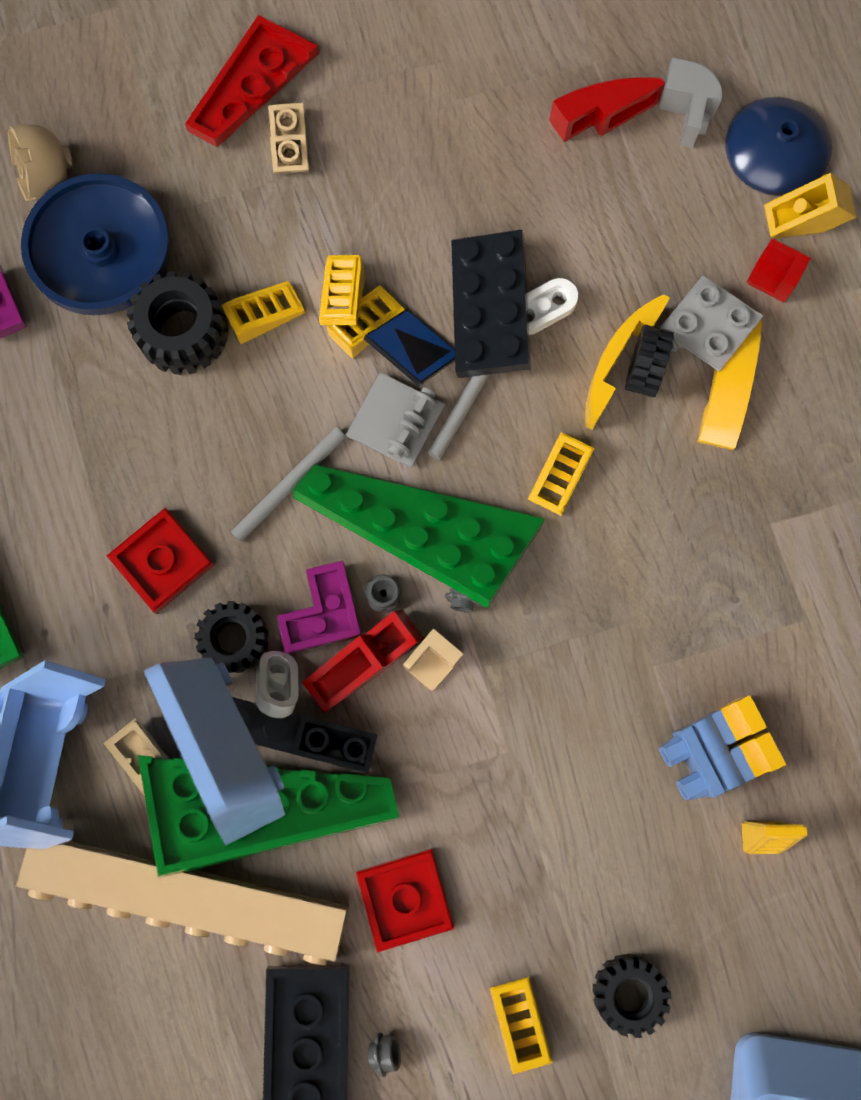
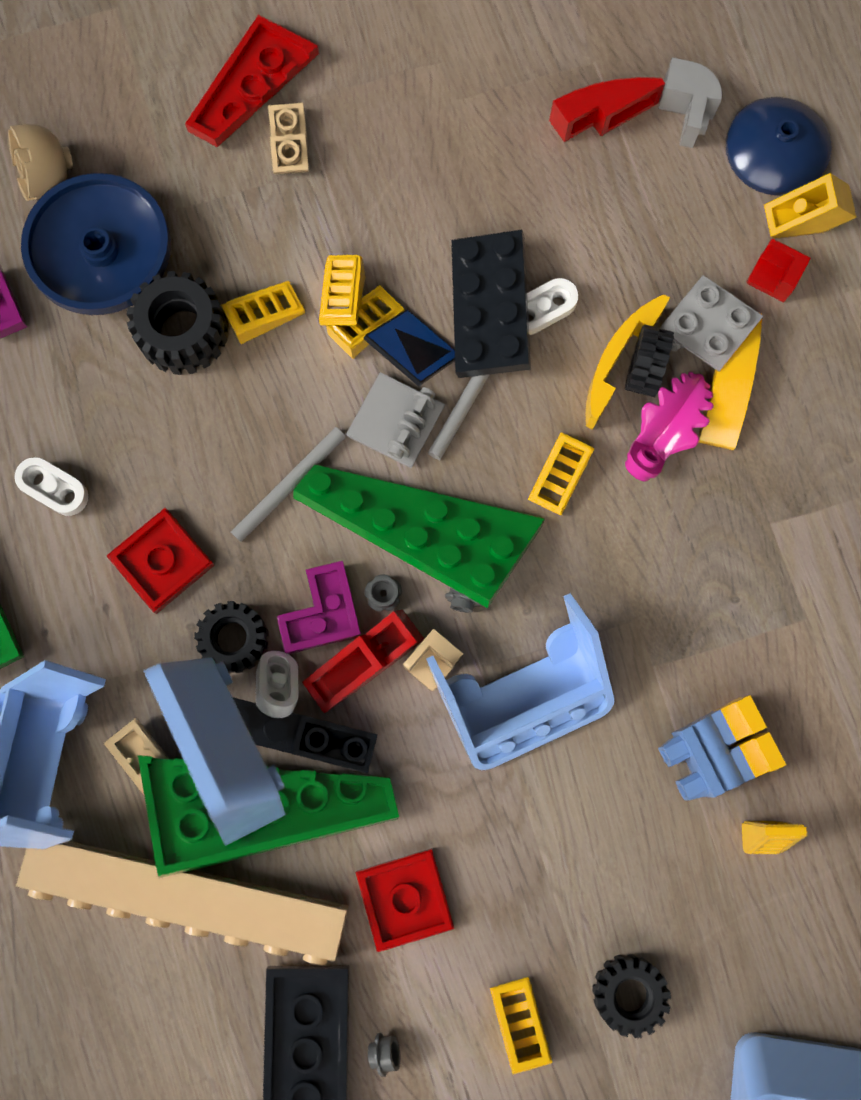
(53, 488): none -> white plate
(534, 702): none -> light blue windscreen
(669, 425): none -> dark pink plant

